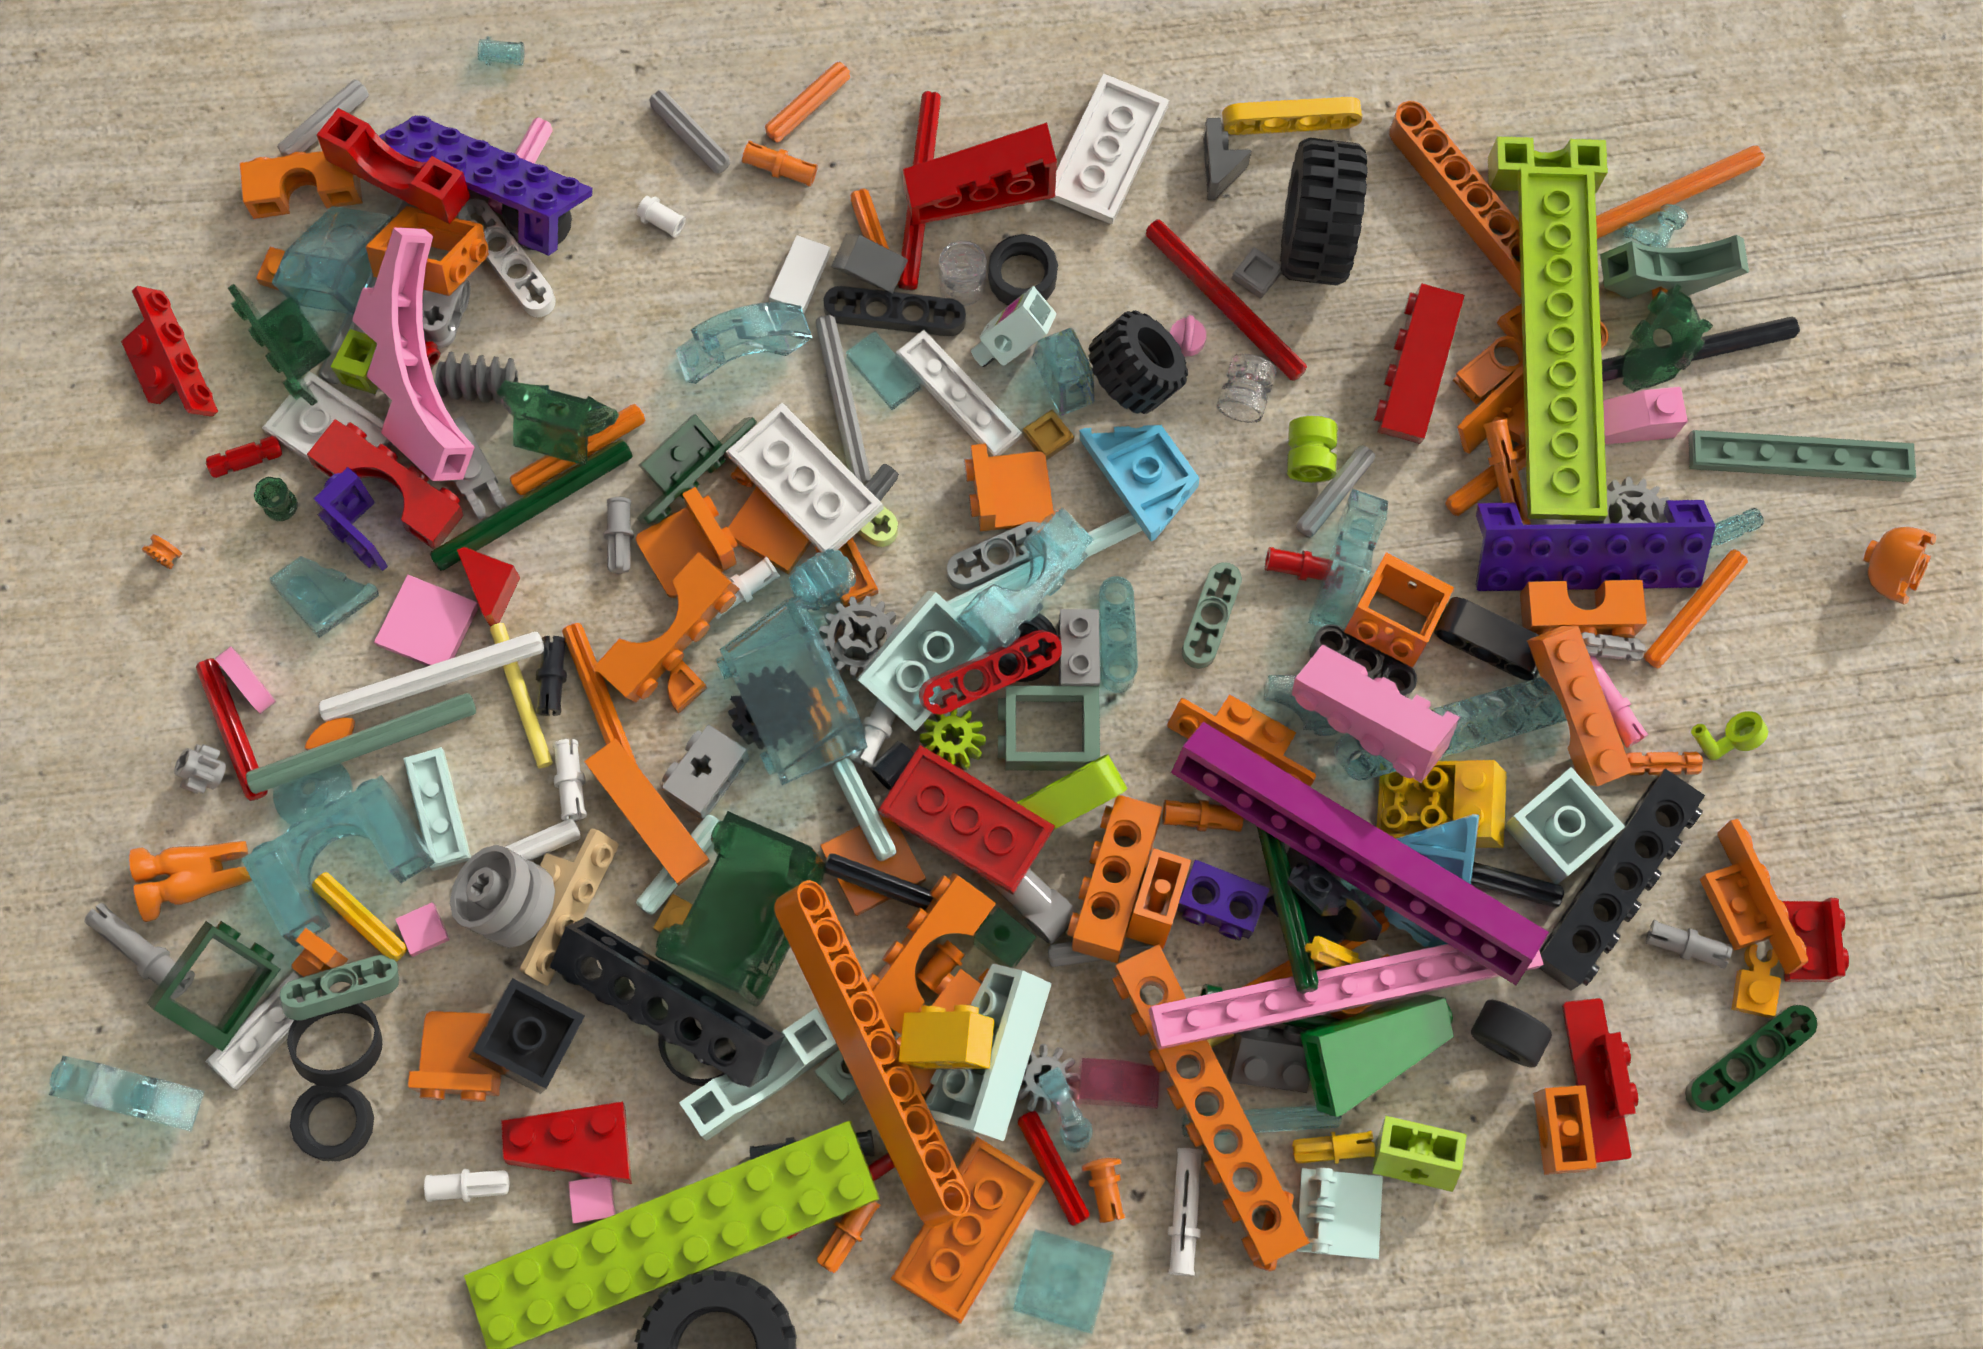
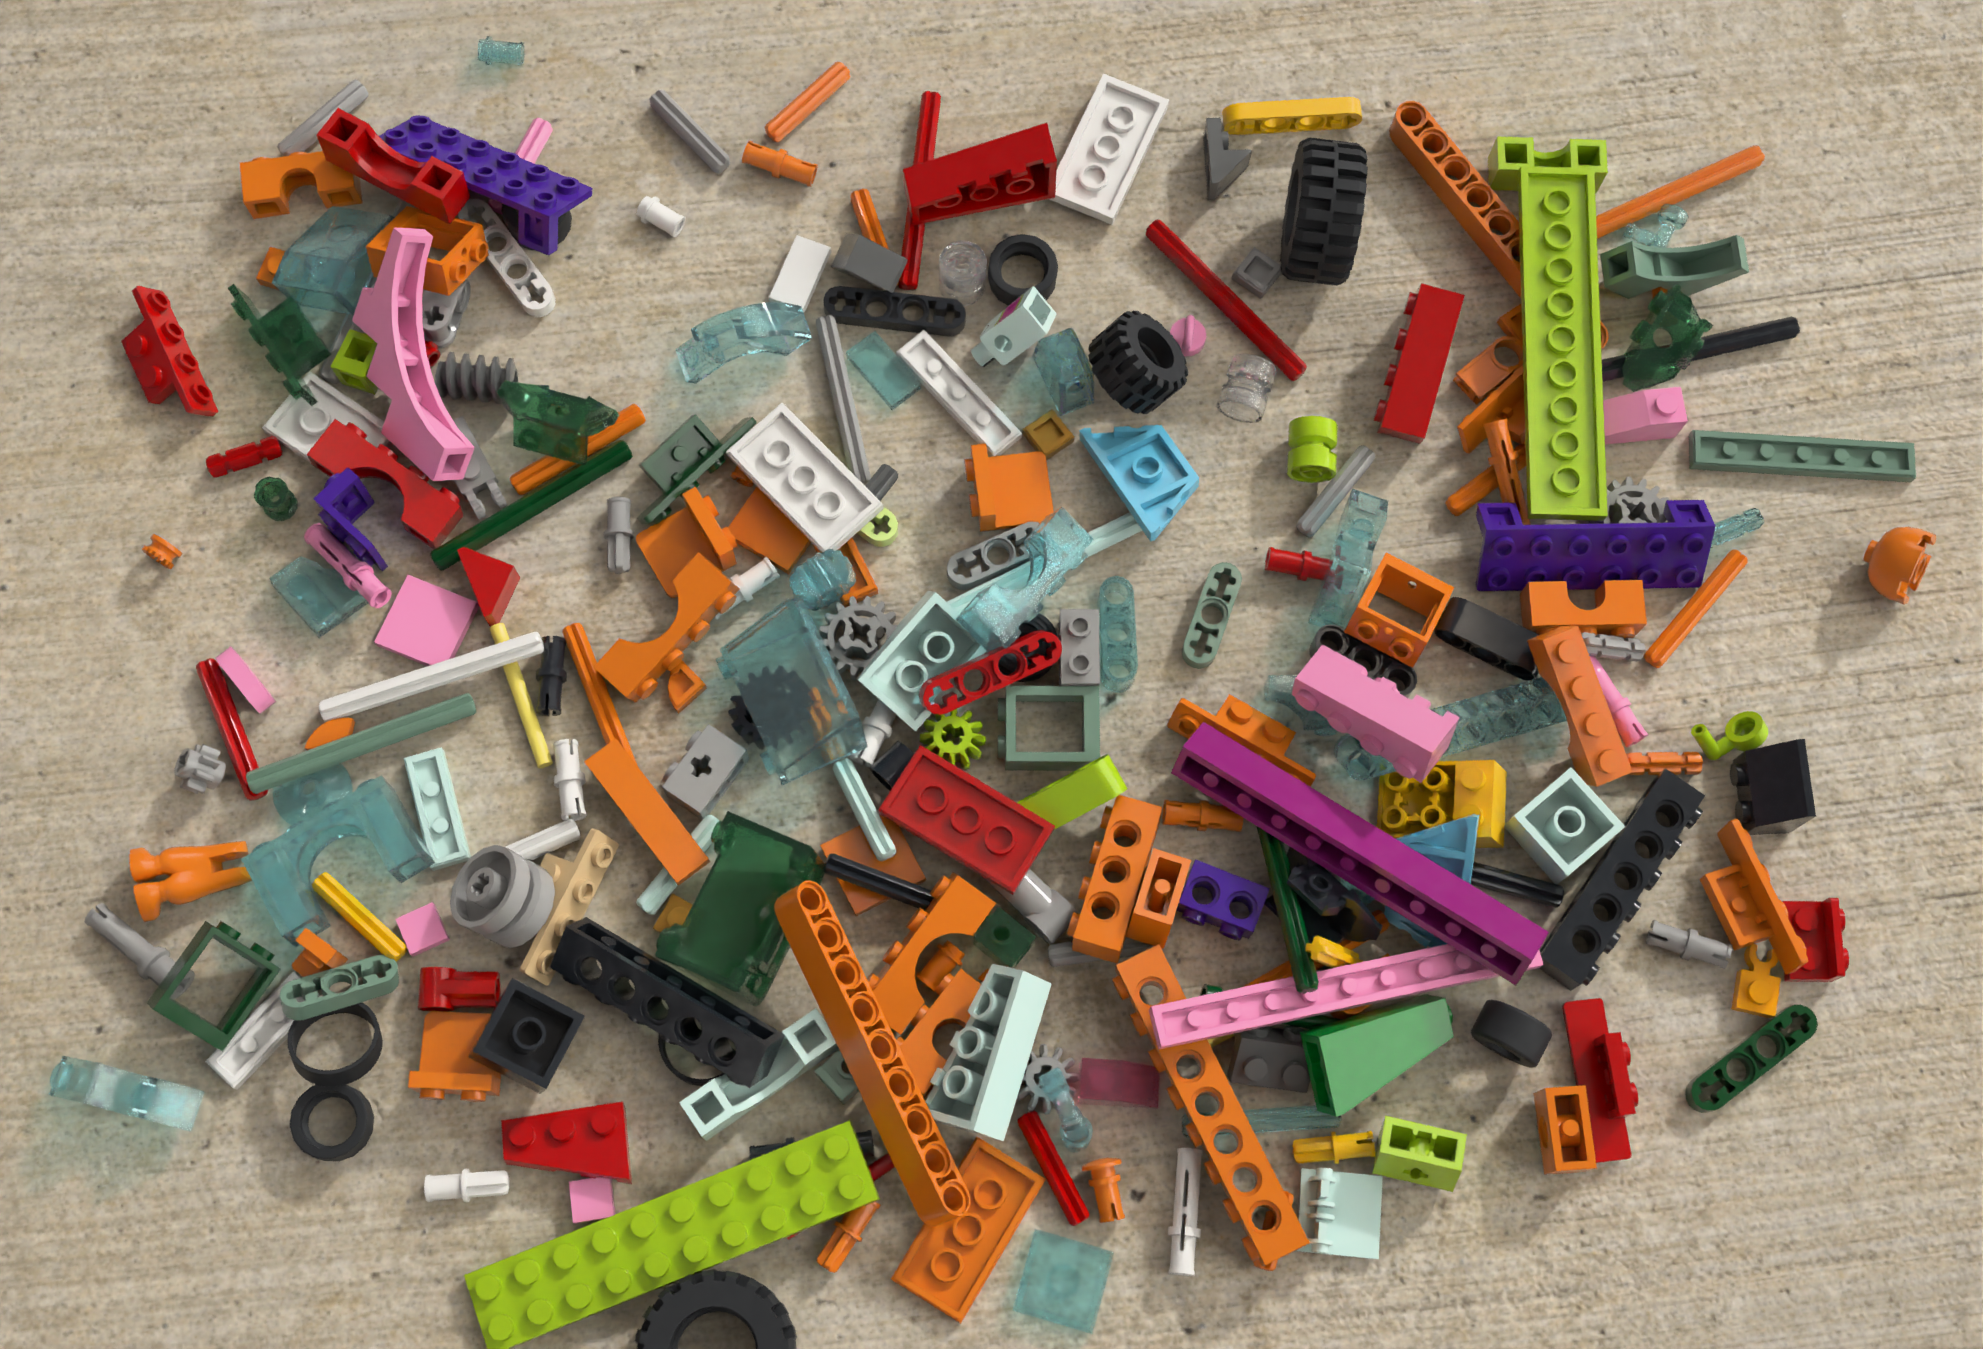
(356, 574): none -> bright pink pin
(449, 989): none -> red piece
(947, 1038): yellow brick -> none
(1773, 788): none -> black slope

